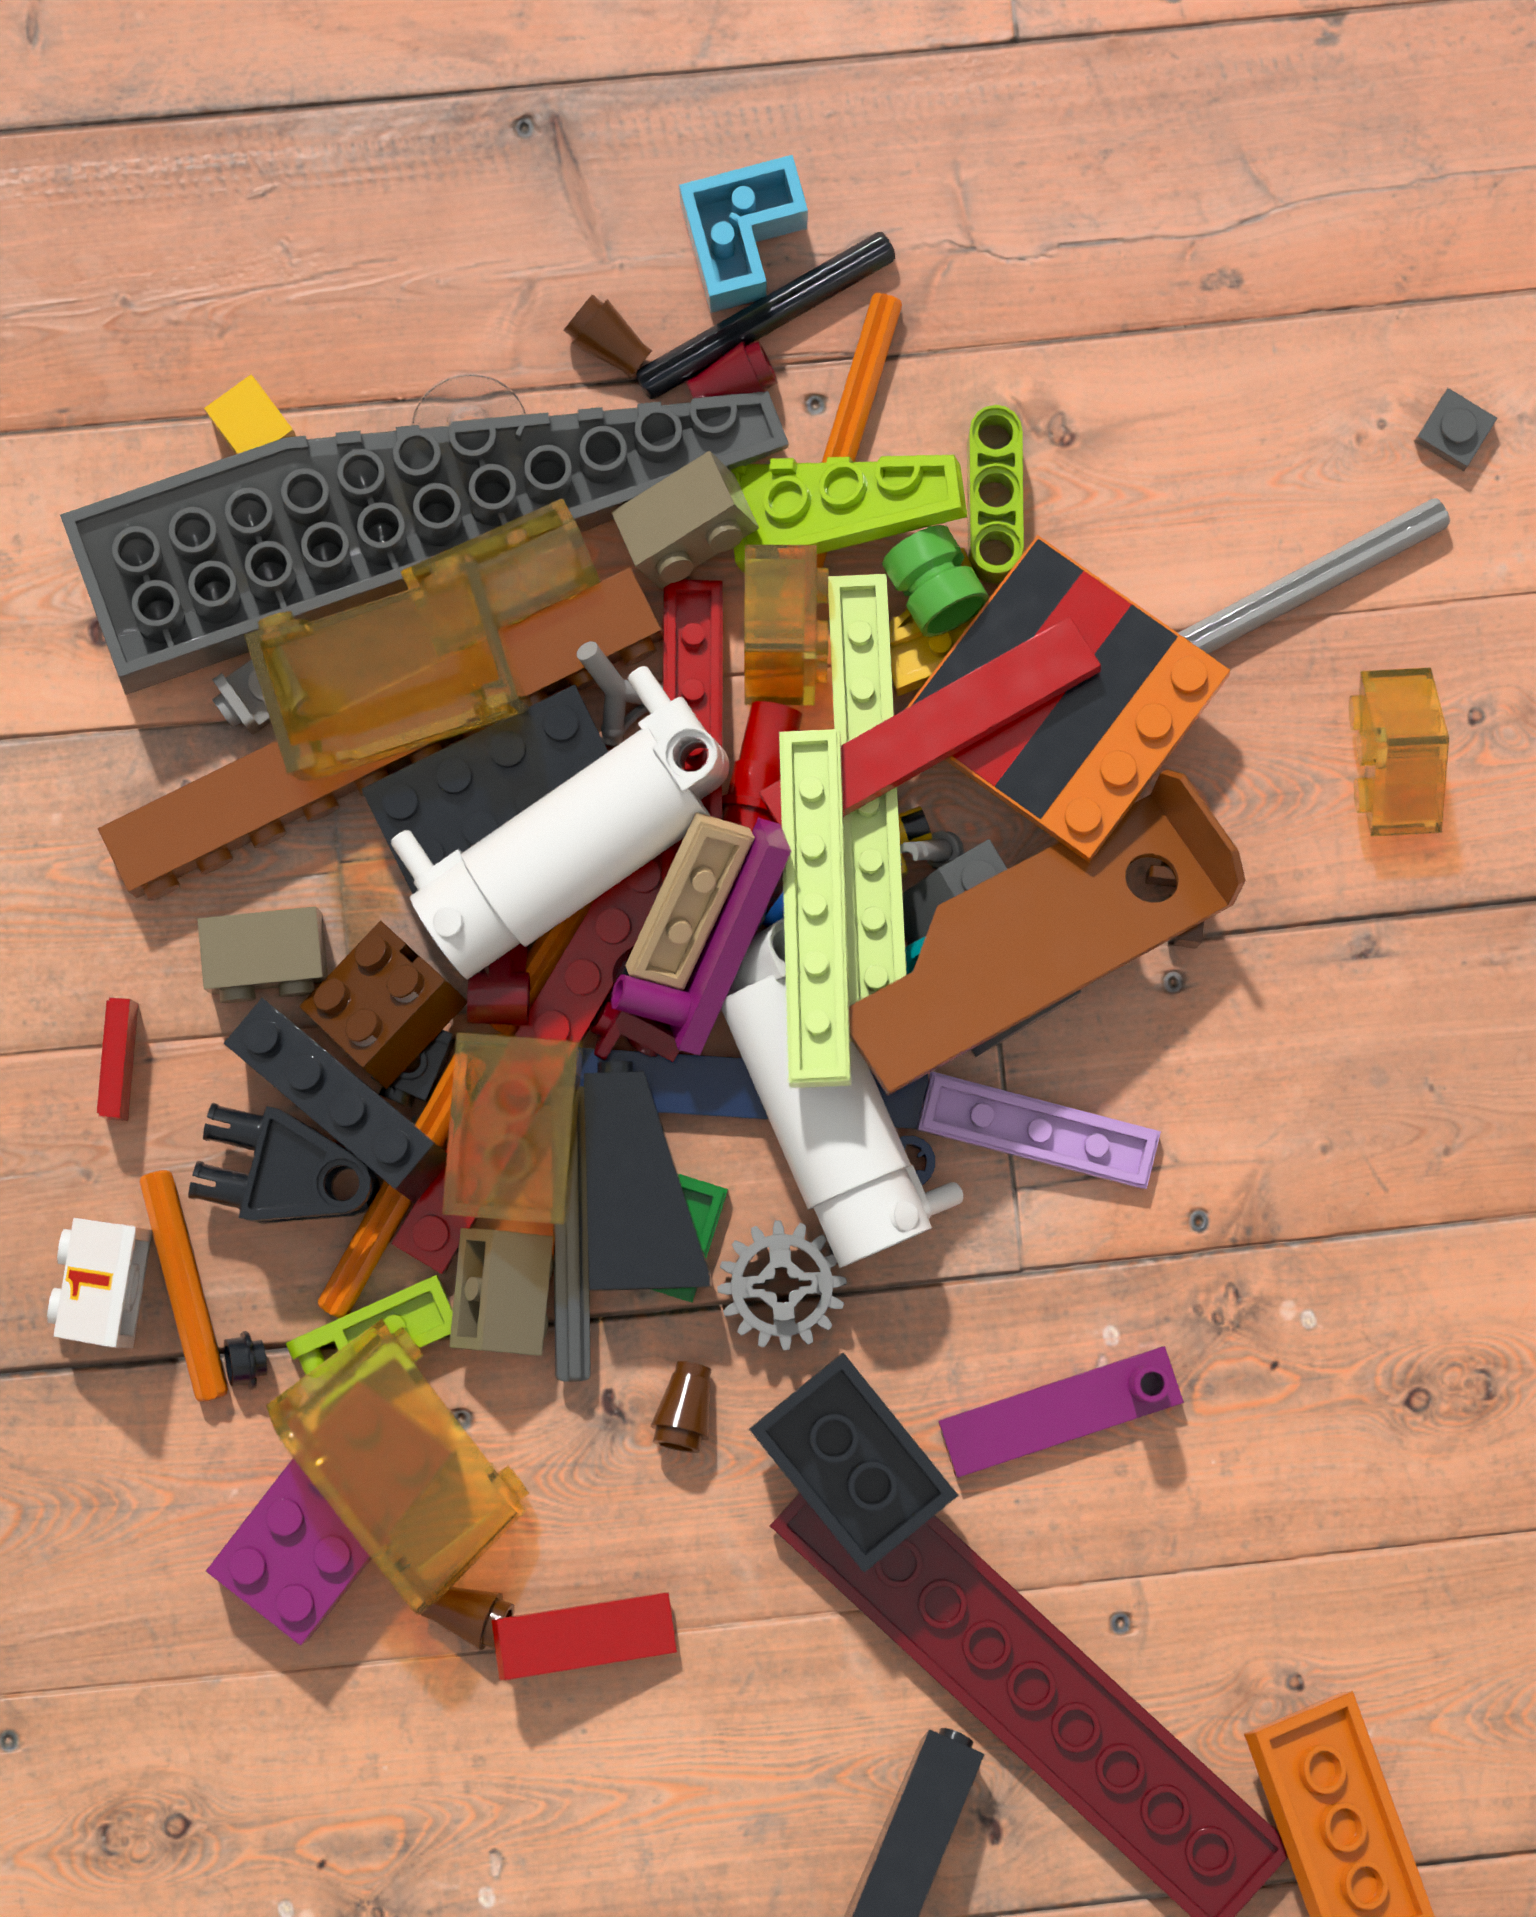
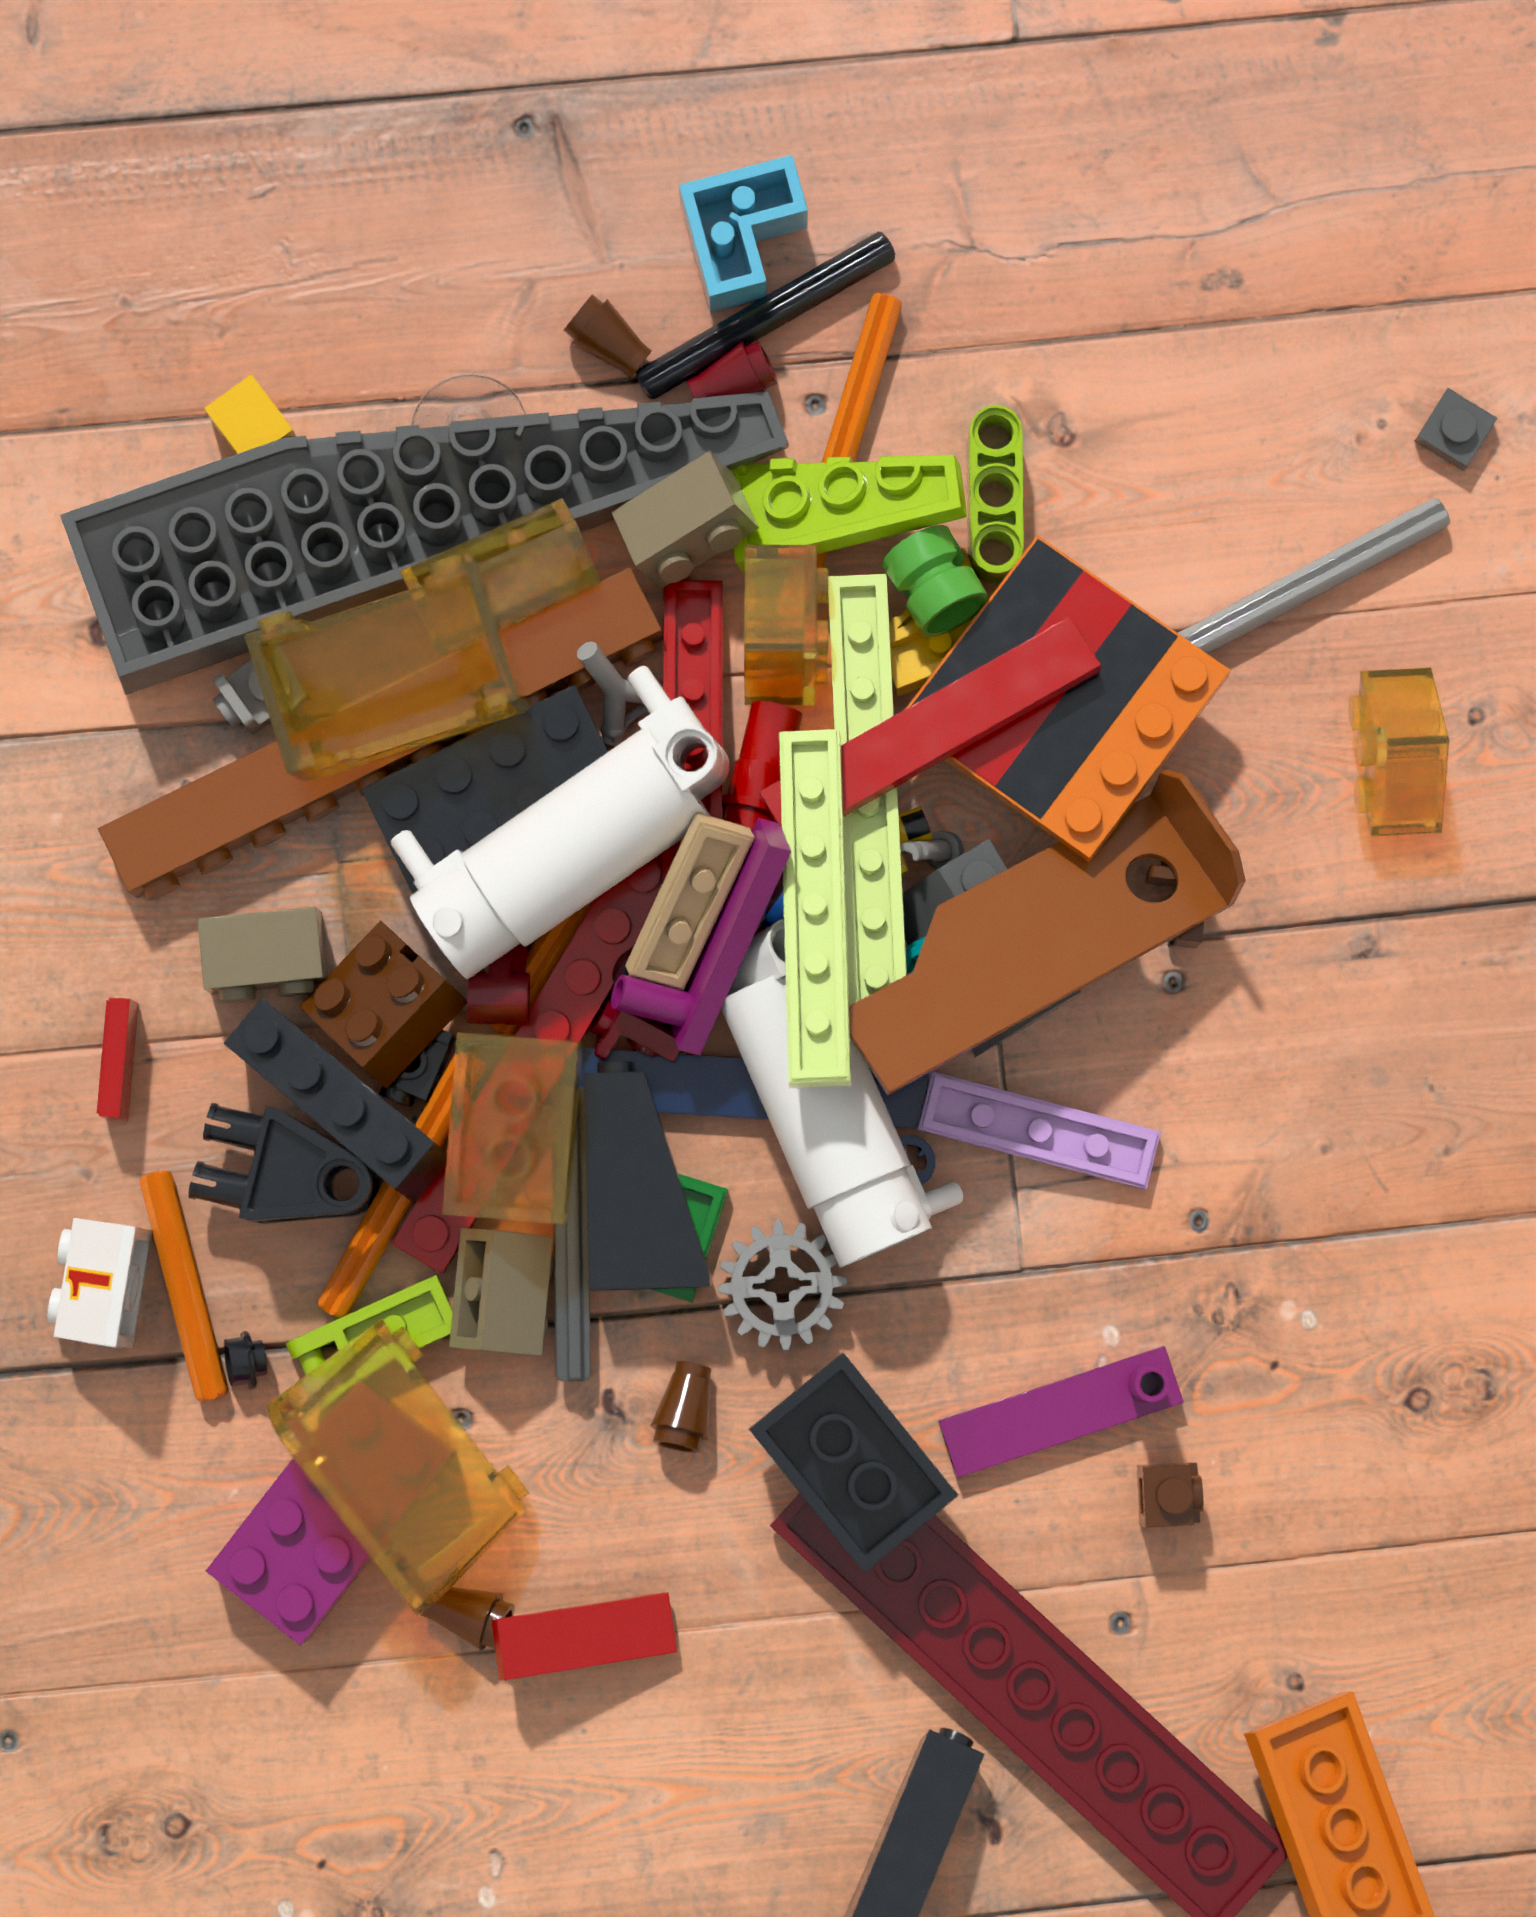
(1169, 1494): none -> reddish brown brick

